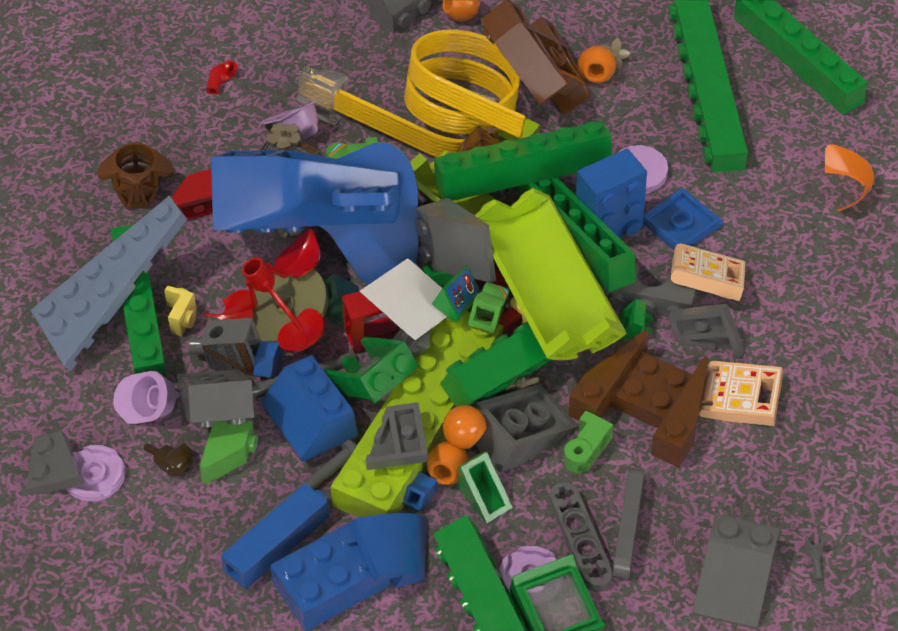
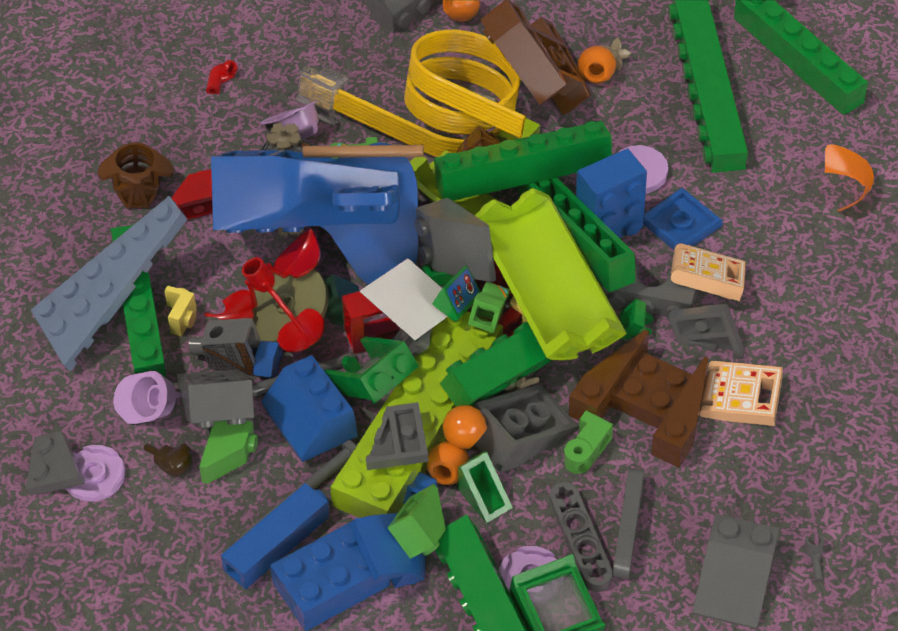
(363, 151): none -> medium nougat bar
(419, 523): none -> bright green slope

